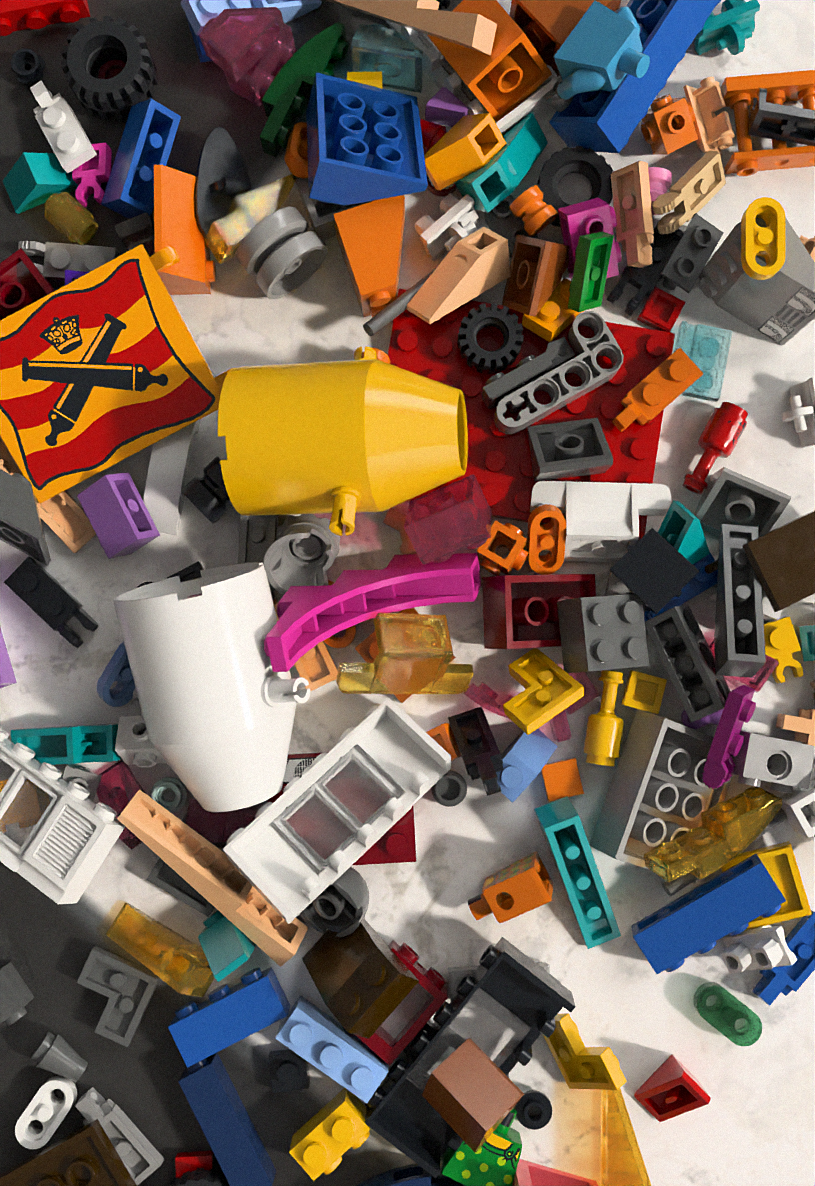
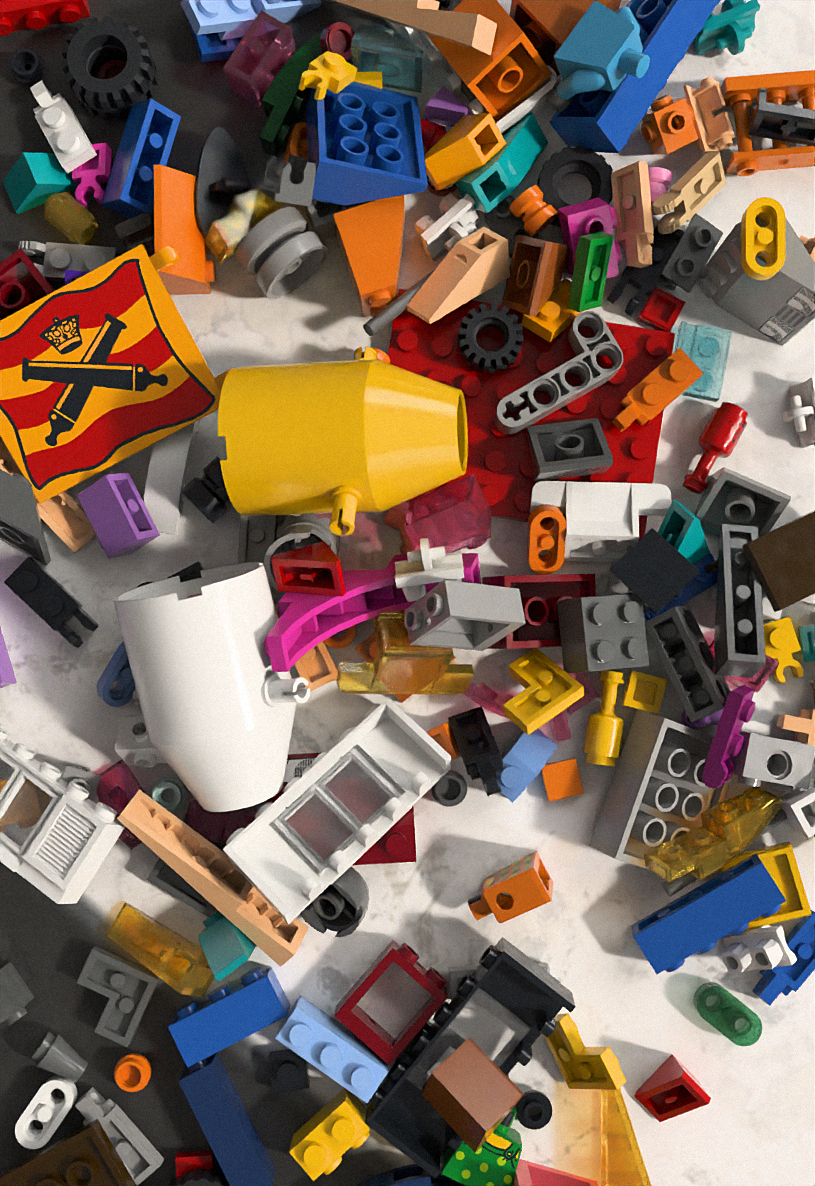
(70, 743): teal slope -> none
(132, 1072): none -> orange plate
(241, 37): clear pink slope -> none
(293, 184): none -> dark grey hinge
(309, 571): none -> red slope
(327, 72): none -> yellow plate
(337, 39): none -> dark red tile
(359, 978): dark brown slope -> none
(427, 567): none -> white hips
(463, 615): none -> light grey window
(503, 536): orange brick -> none
(526, 371): dark grey hinge -> none
(578, 871): teal slope -> none

